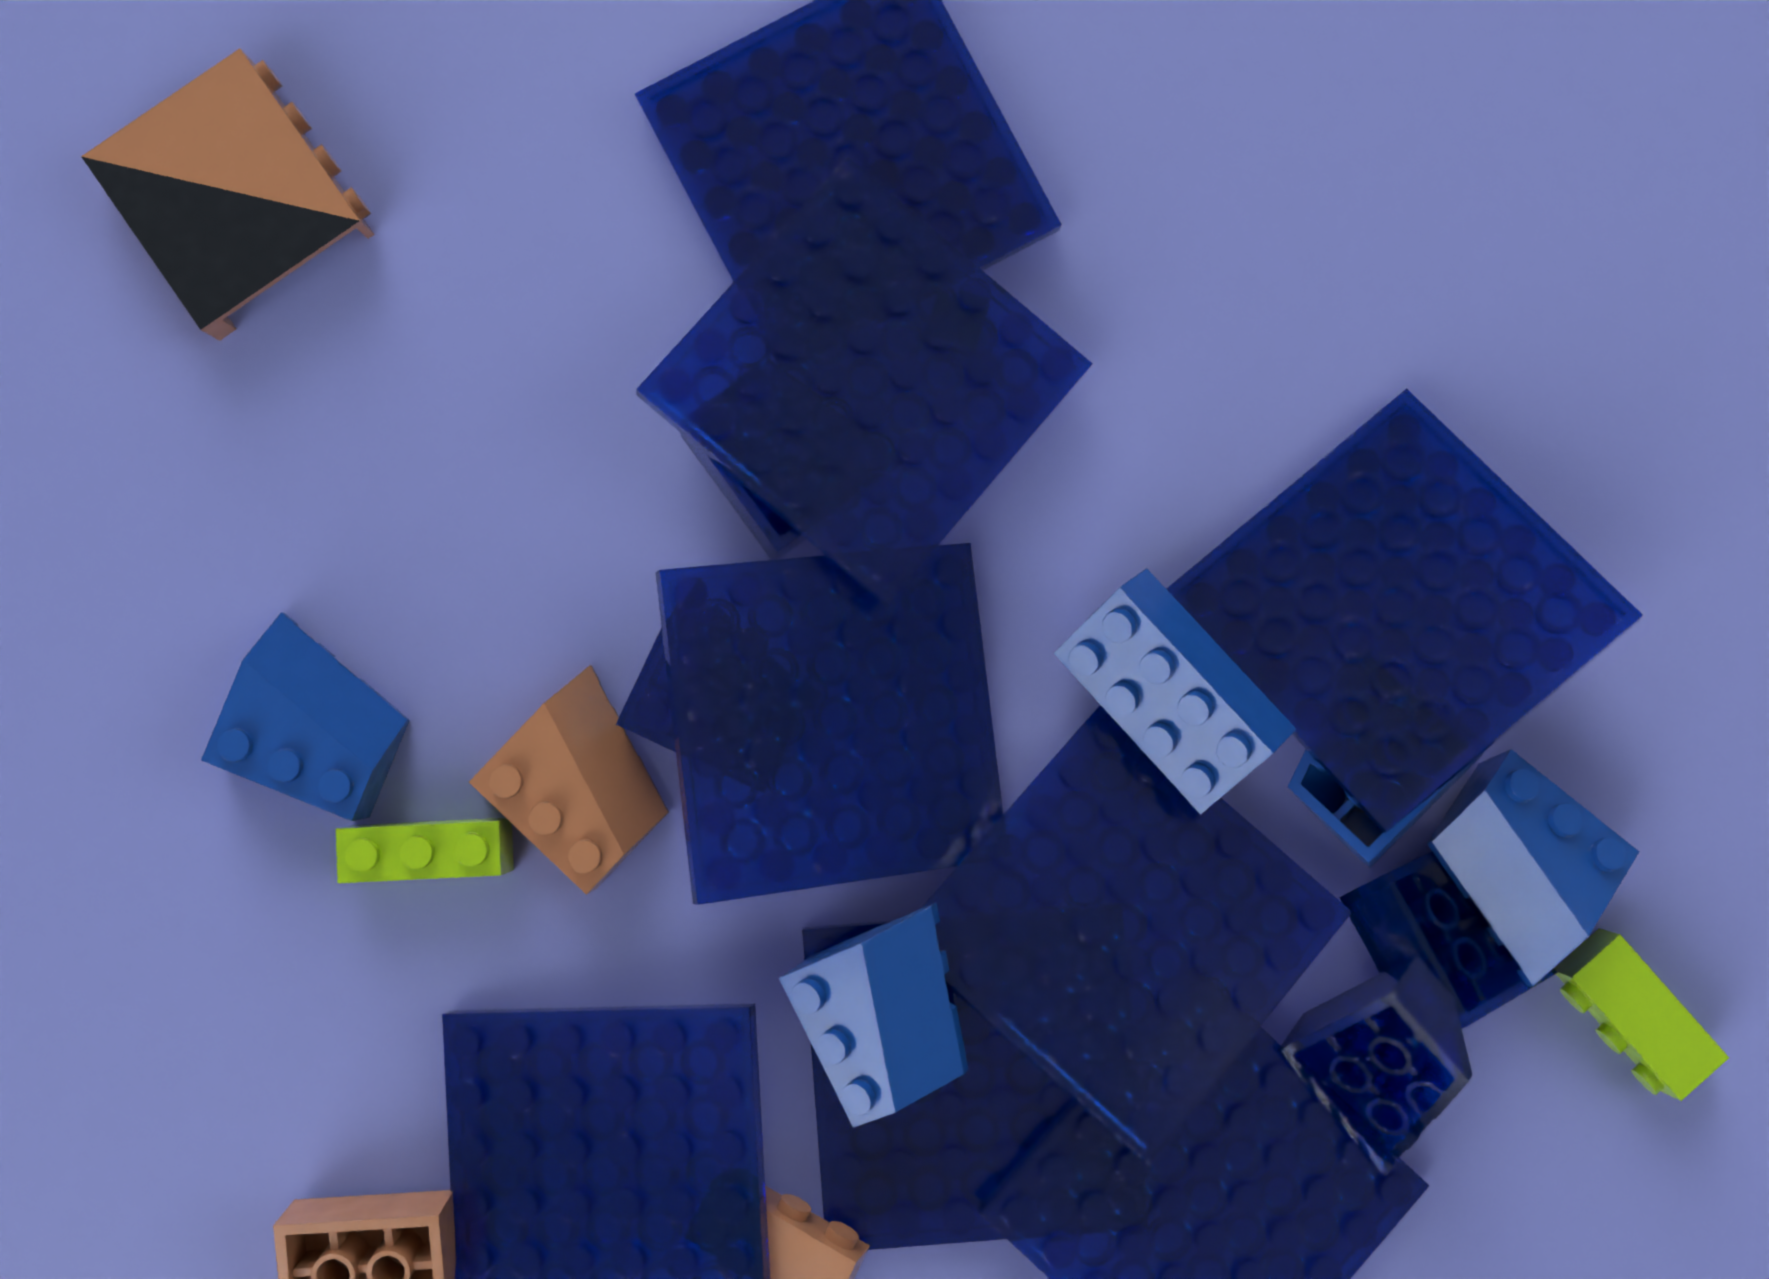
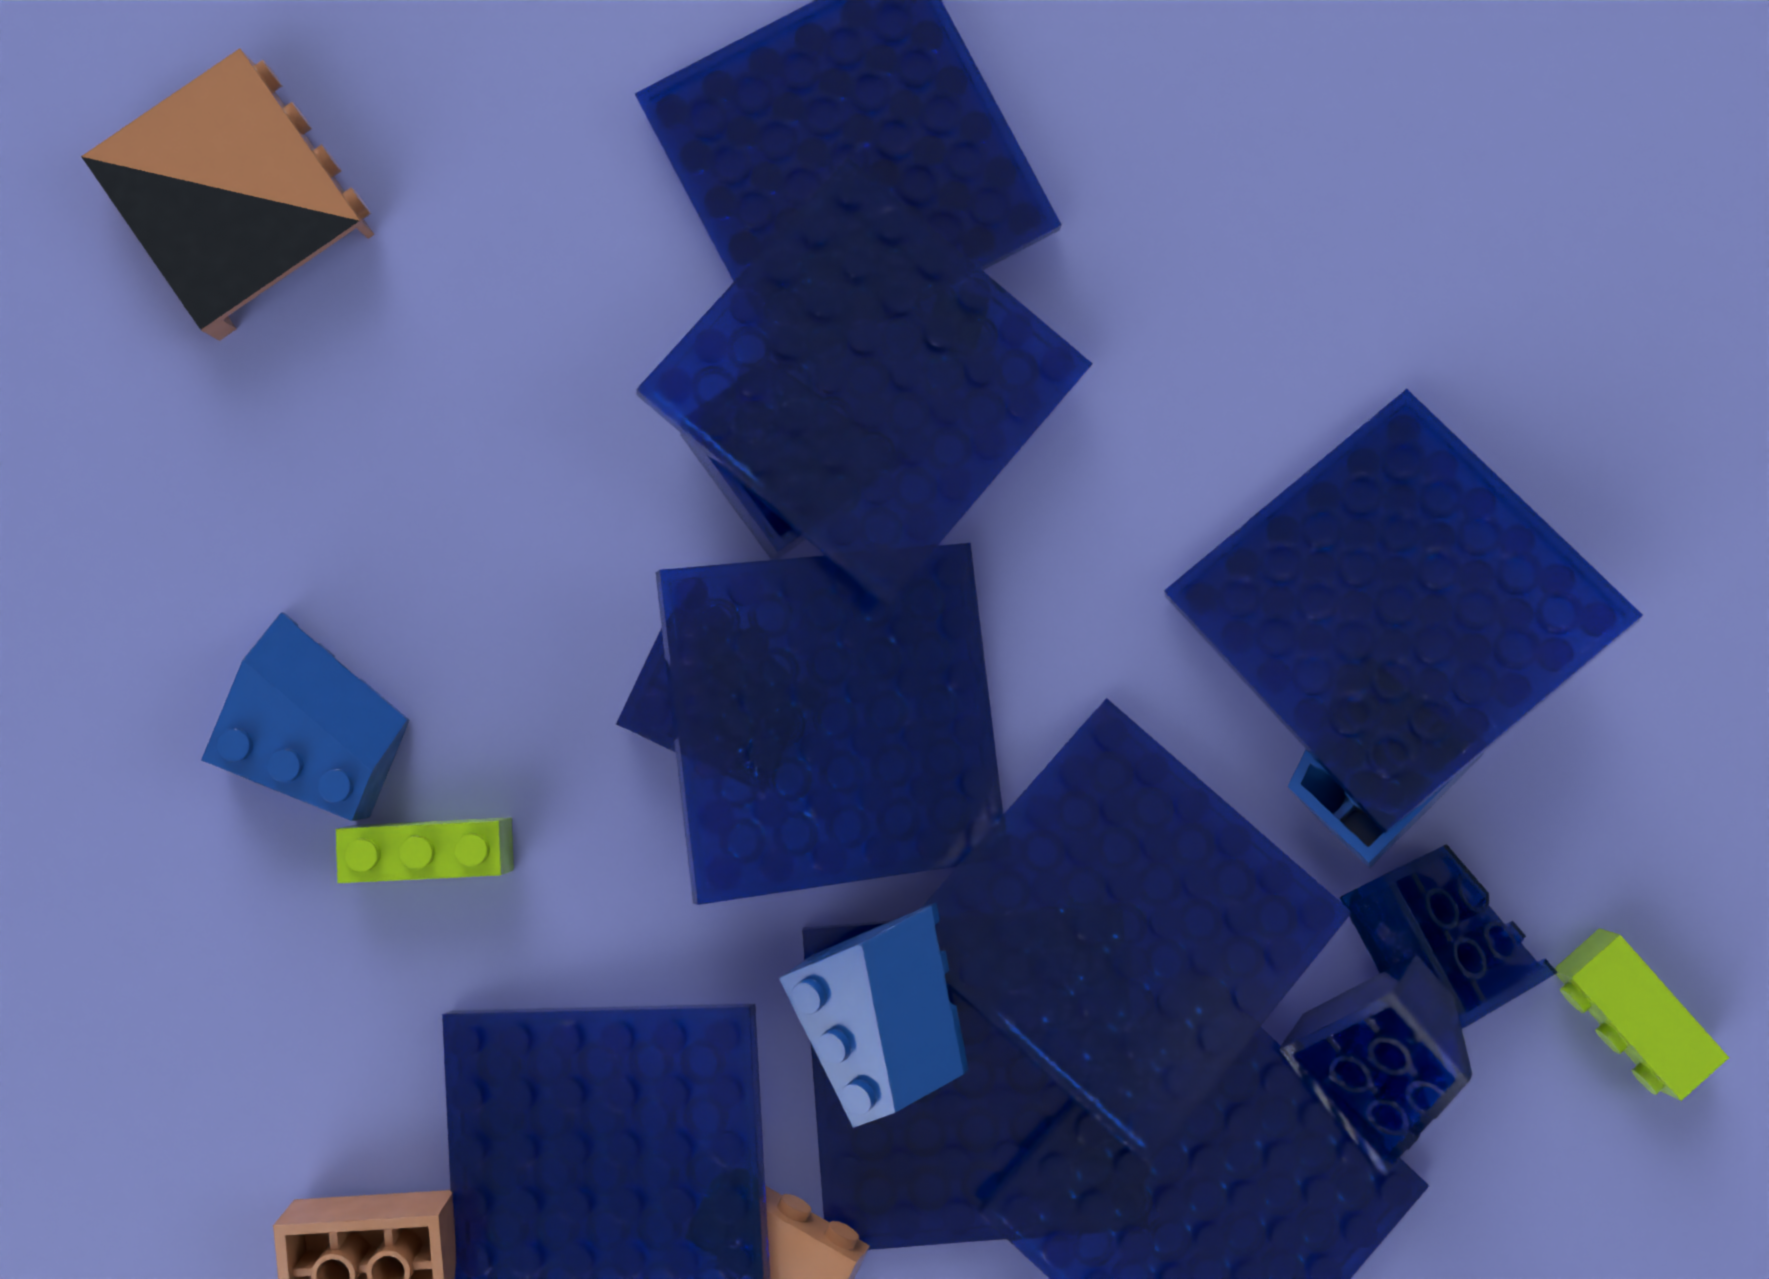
(574, 784): nougat wedge -> none
(1174, 691): brick -> none
(1530, 861): blue wedge -> none

